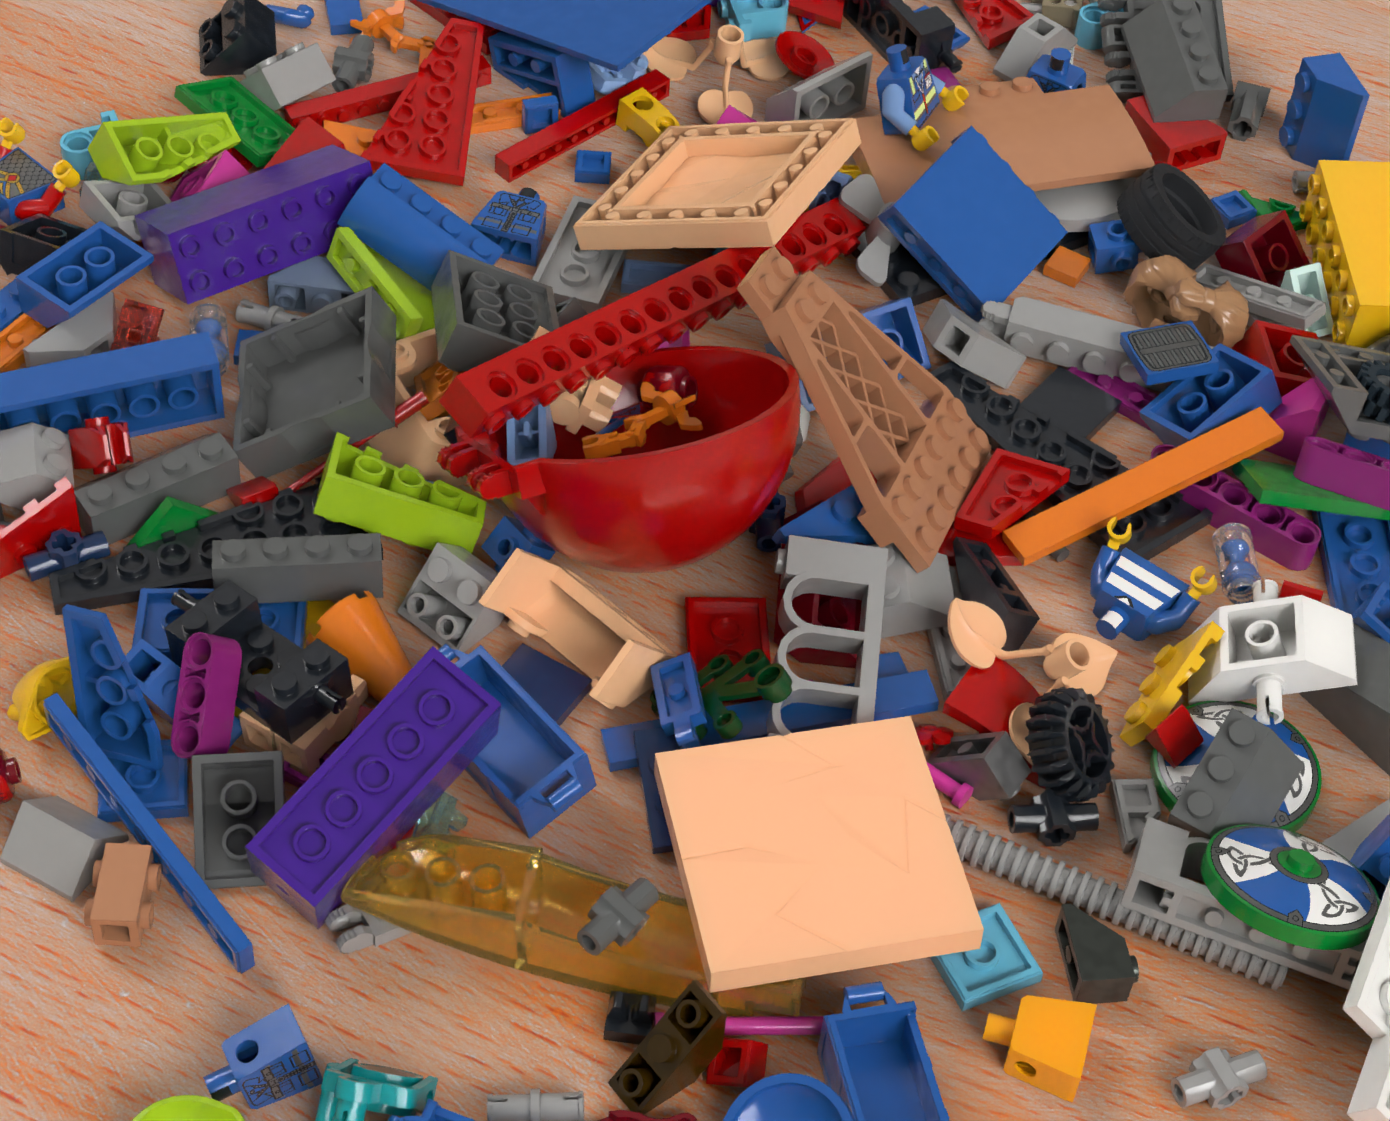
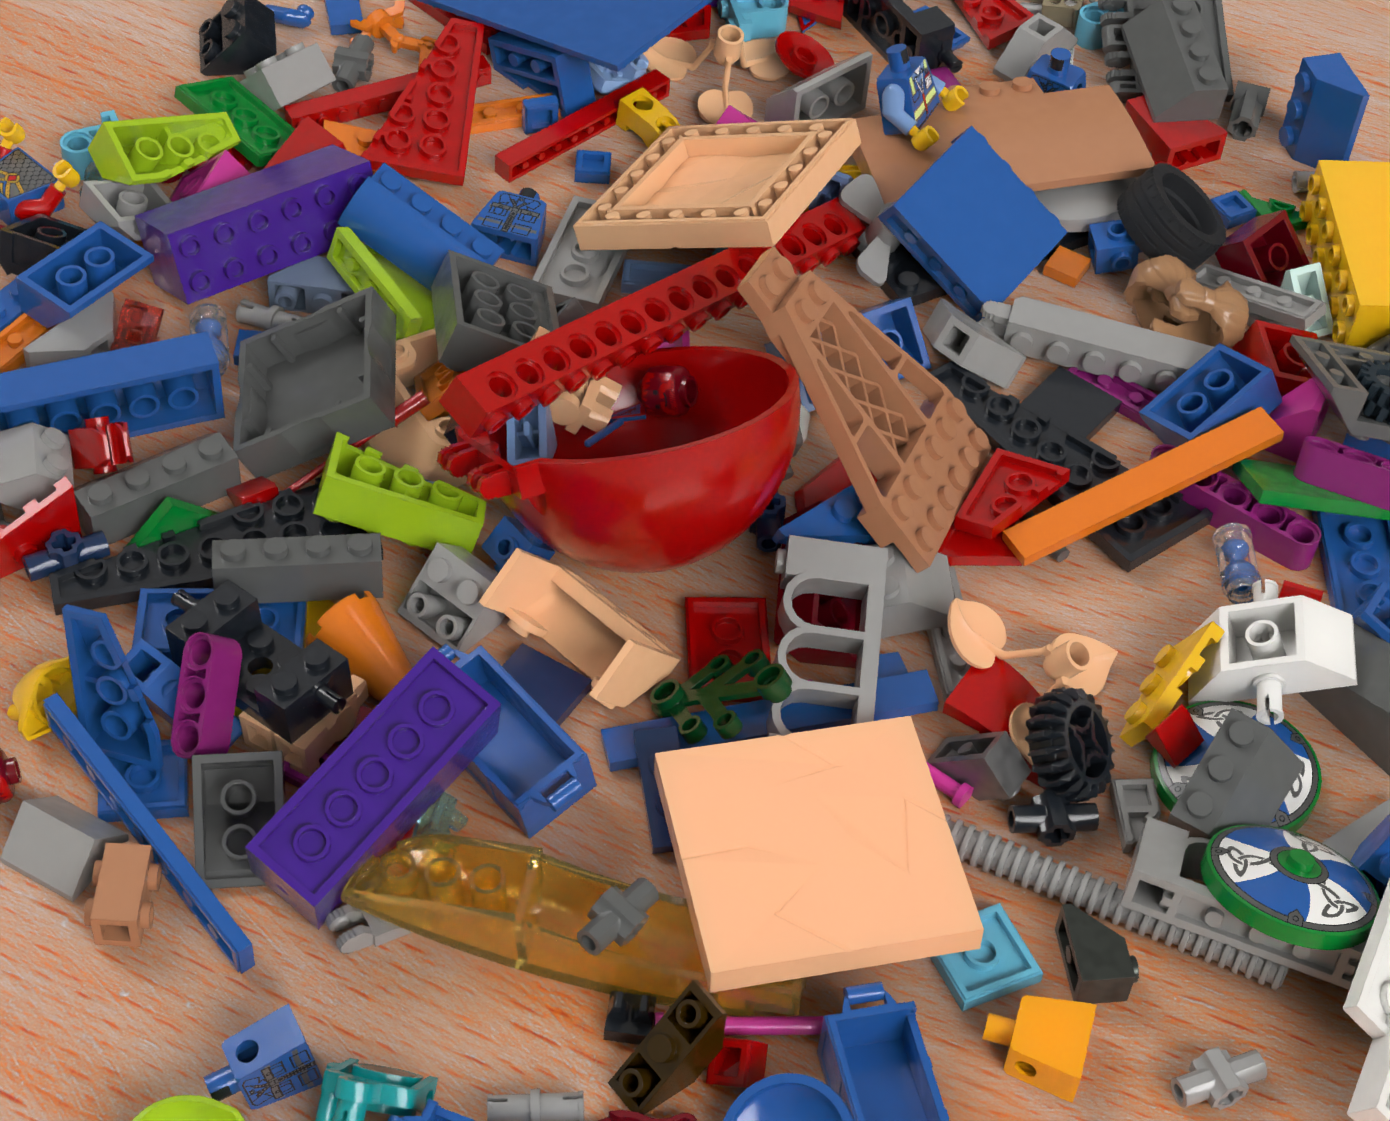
(667, 408): orange piece -> none
(679, 699): blue plate -> none
(930, 734): red plant -> none
(988, 583): black slope -> none
(1139, 595): blue torso -> none
(1169, 352): tile -> none

